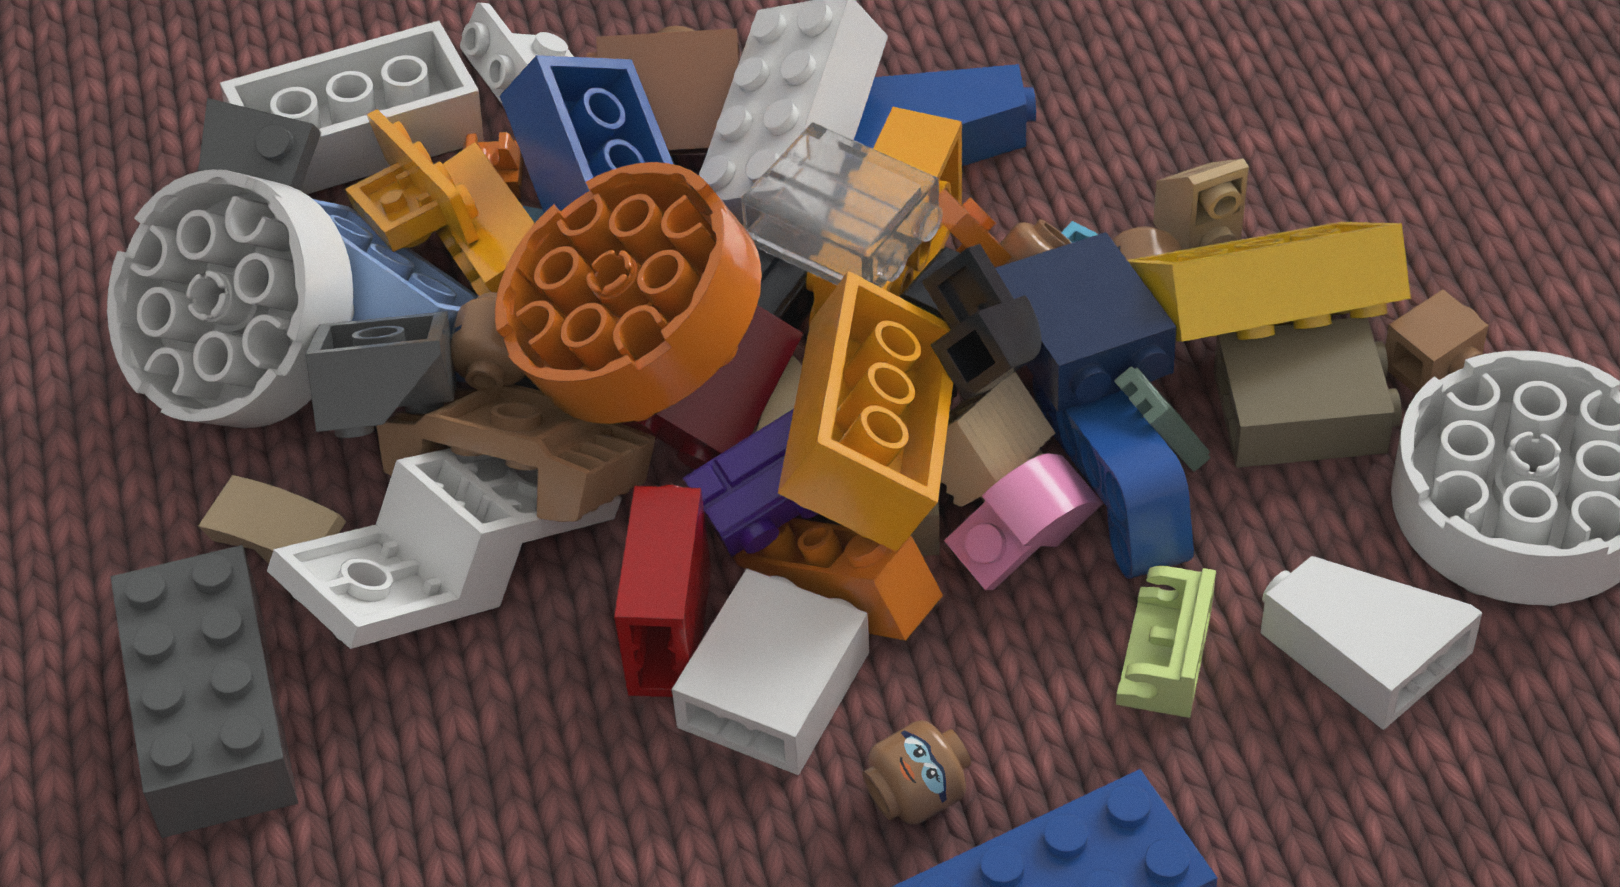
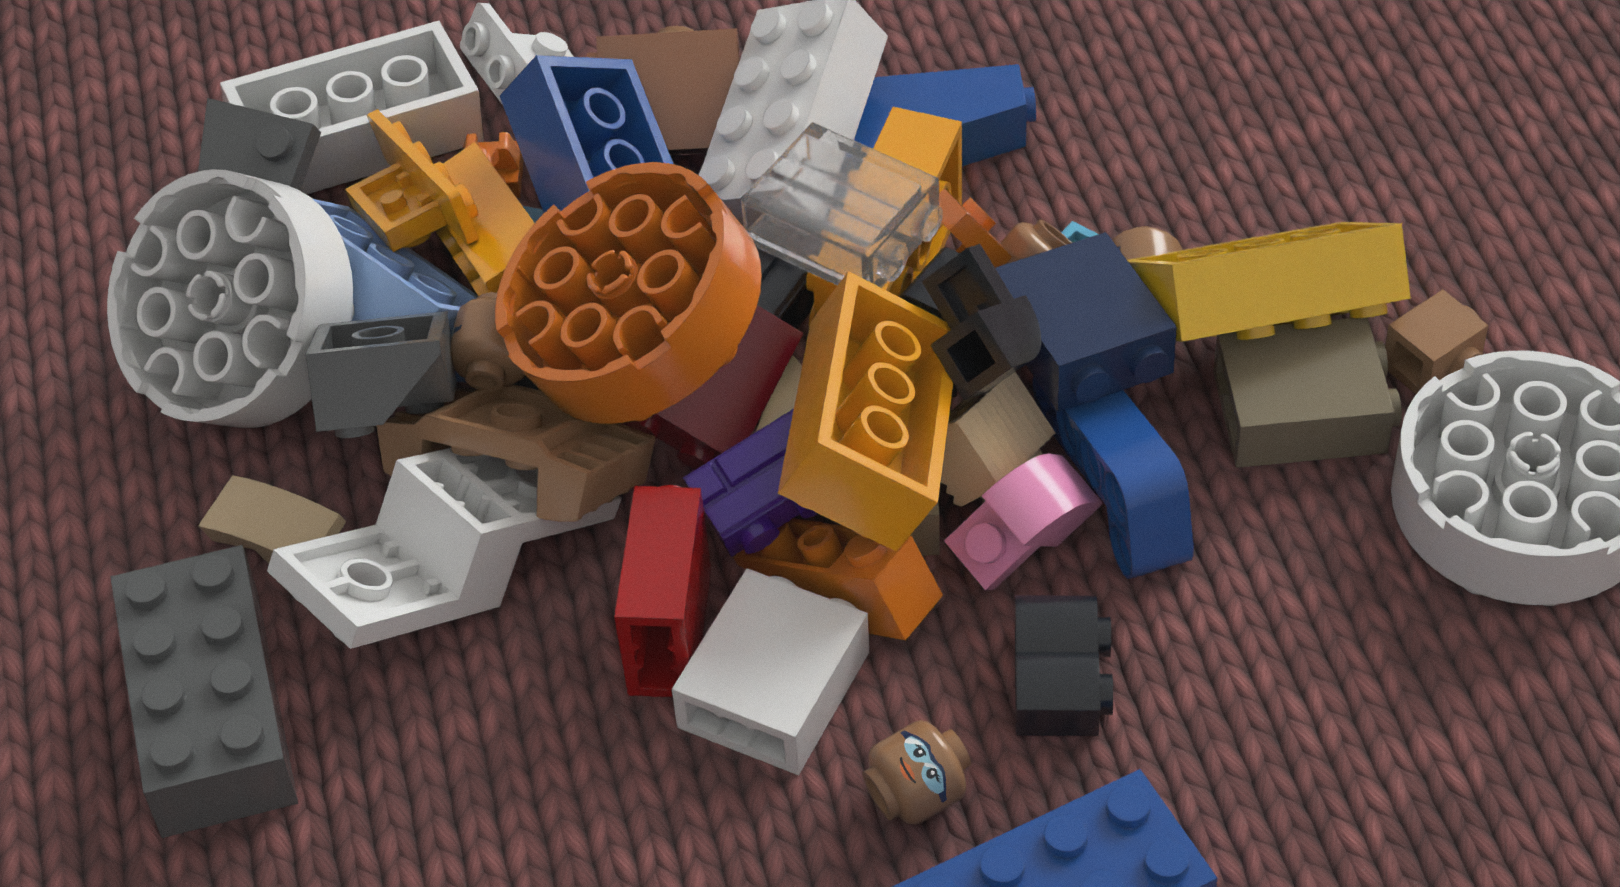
(1058, 666): none -> black brick
(1163, 418): sand green tile -> none
(1167, 641): yellowish green hinge -> none
(1203, 203): tan slope -> none
(1367, 634): white slope -> none

